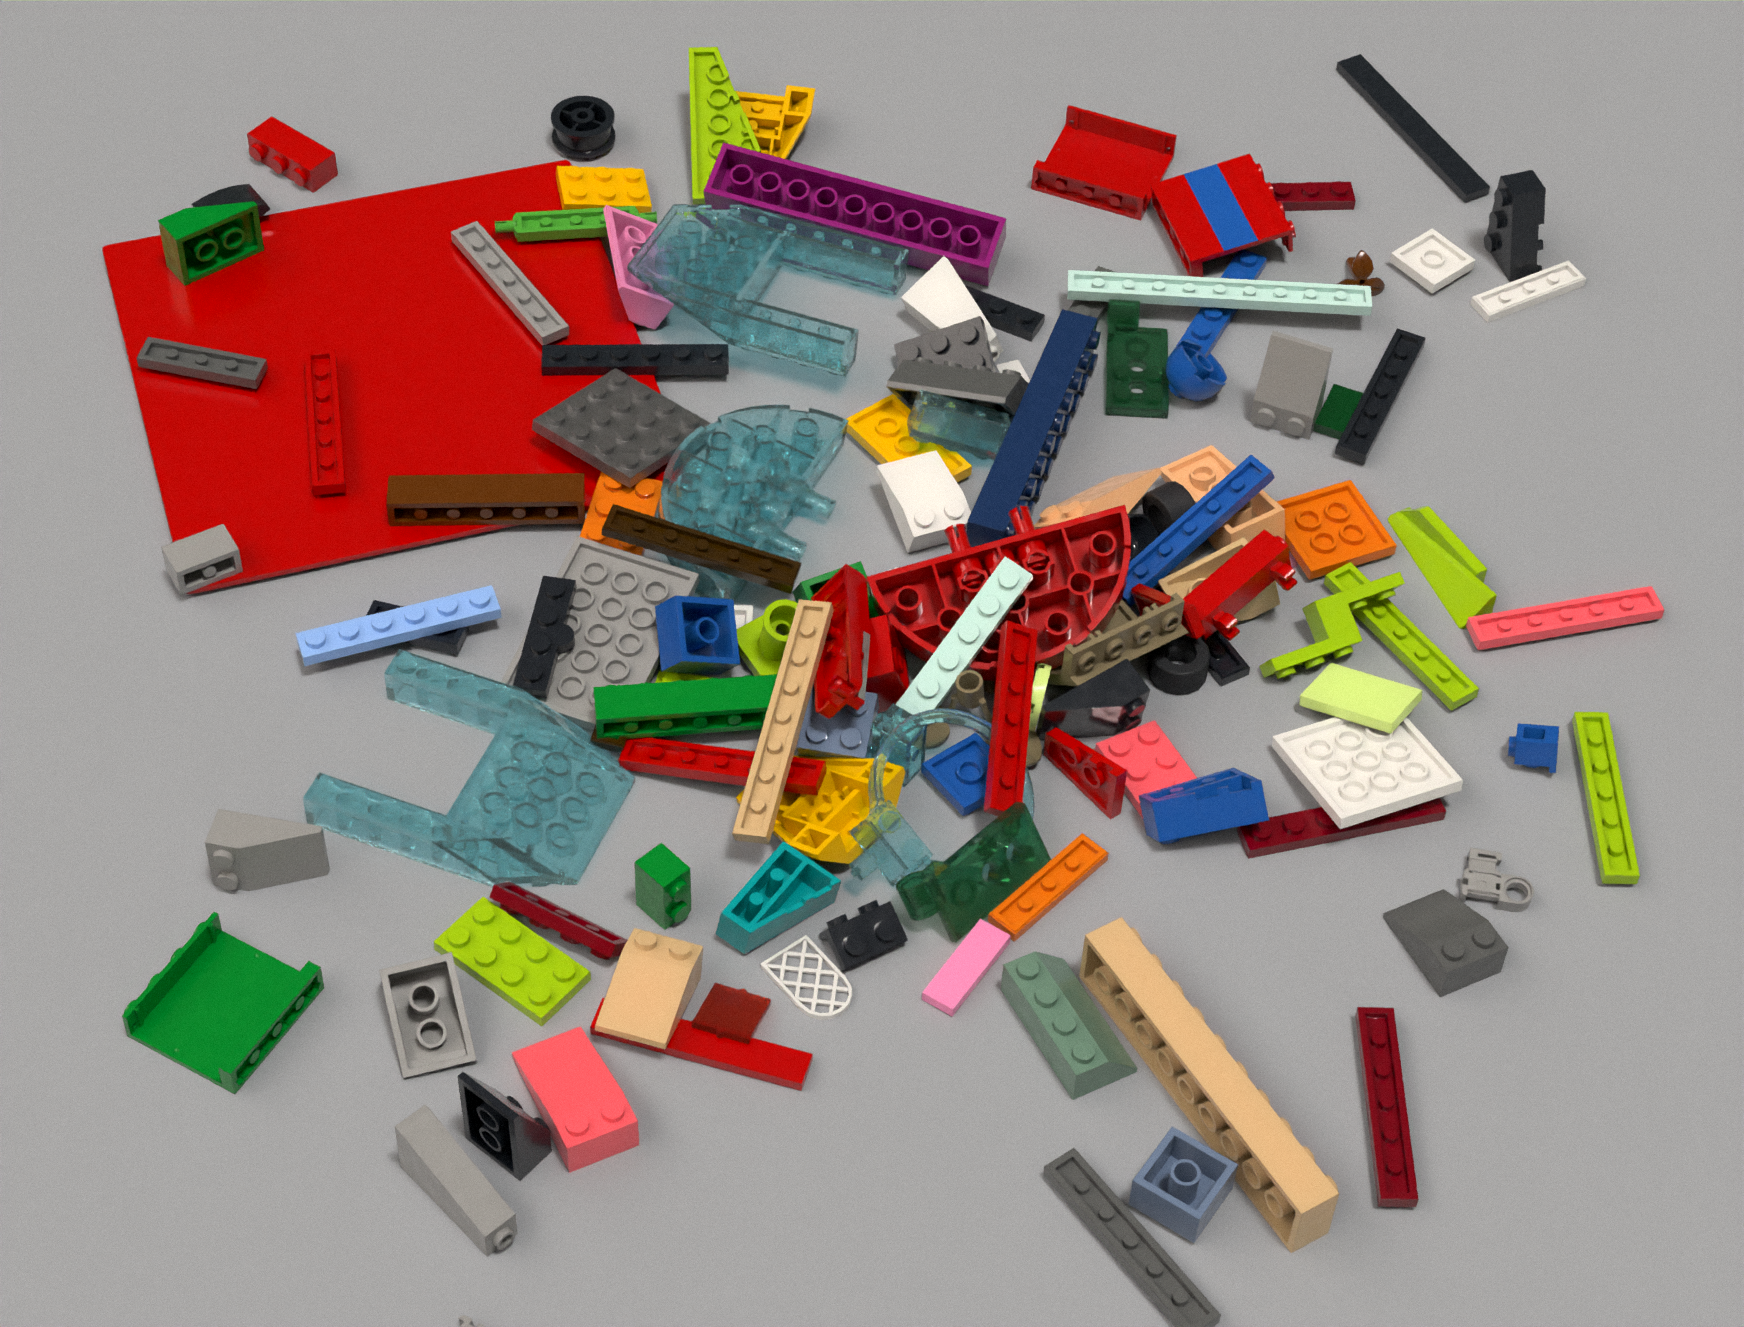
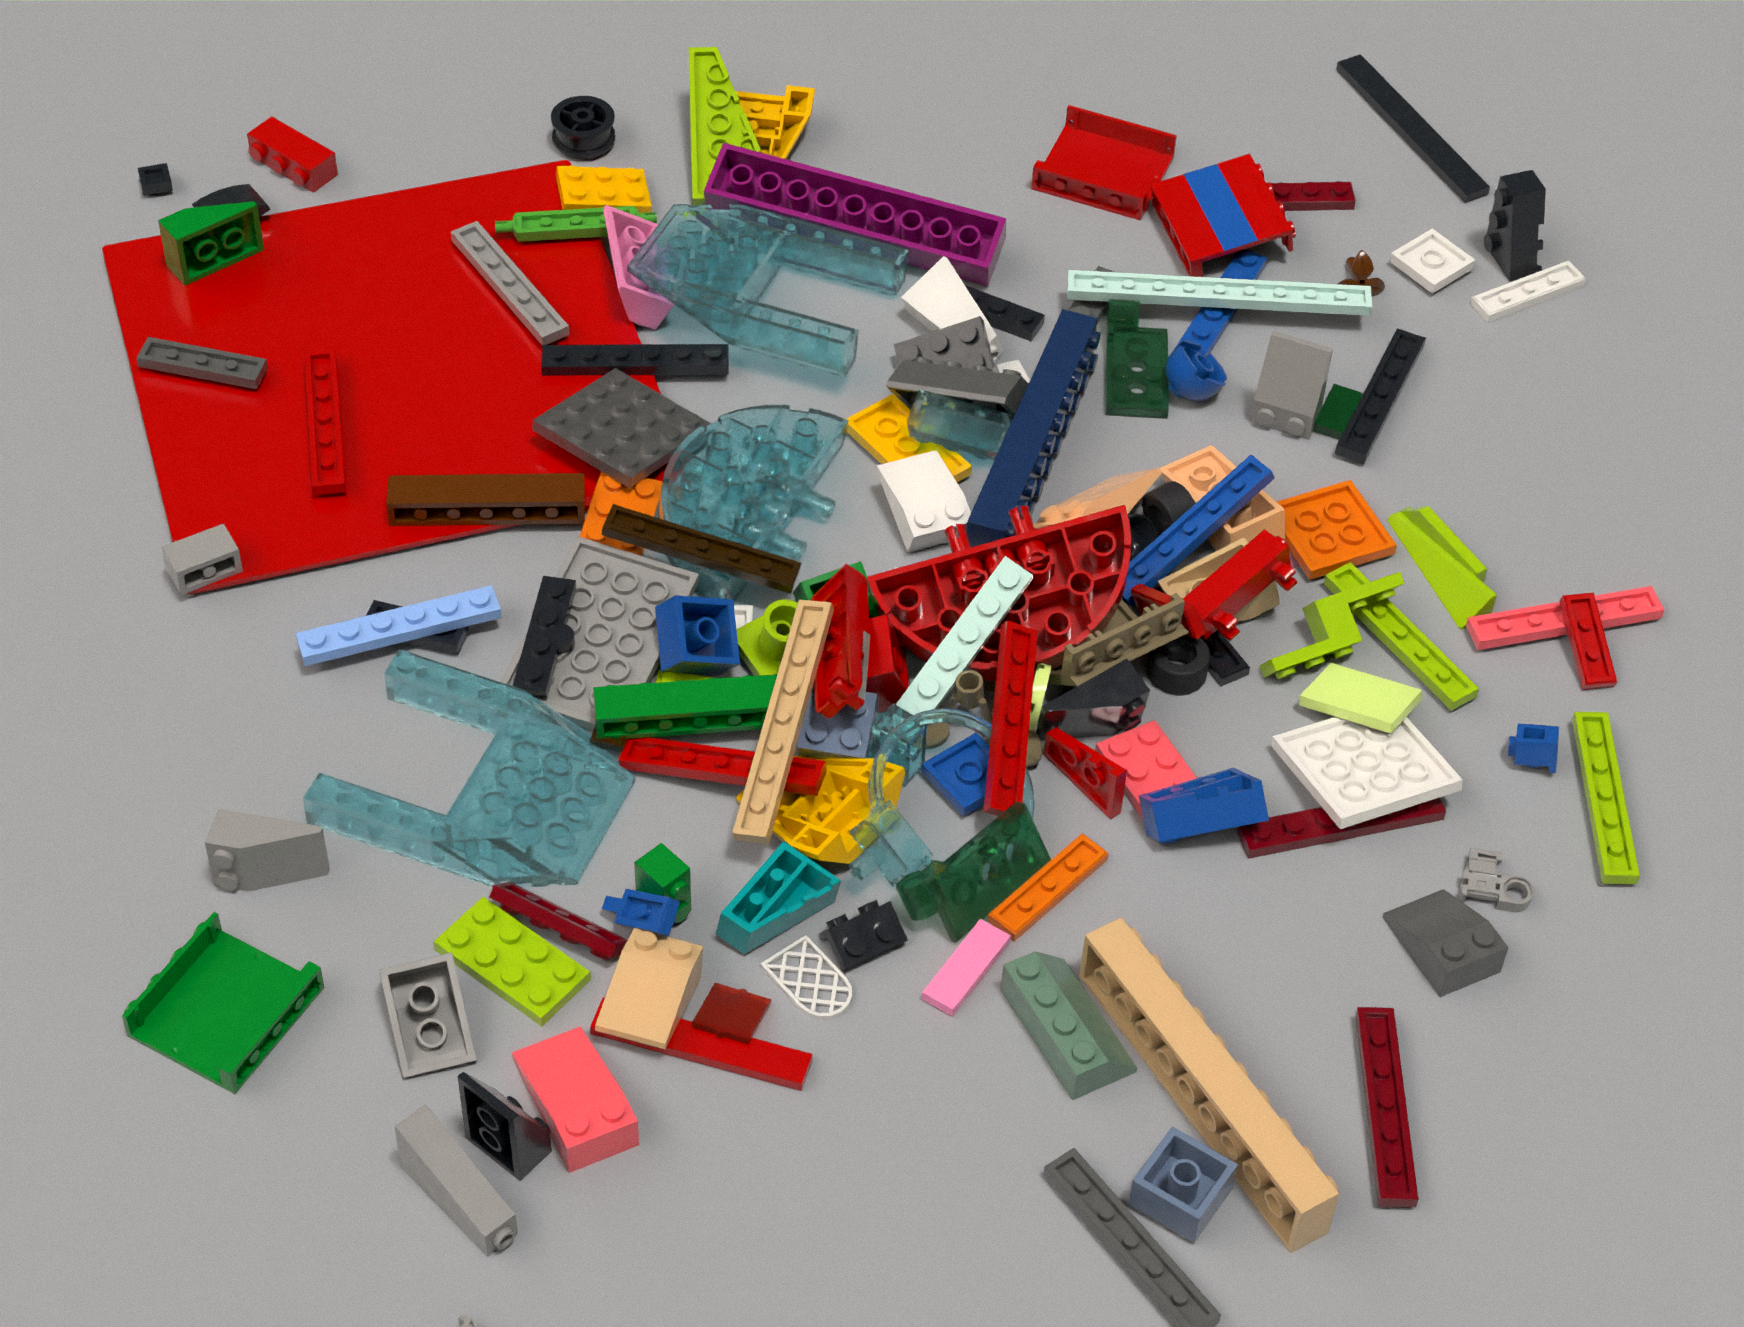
(155, 179): none -> black plate
(643, 911): none -> blue hinge
(1588, 641): none -> red tile

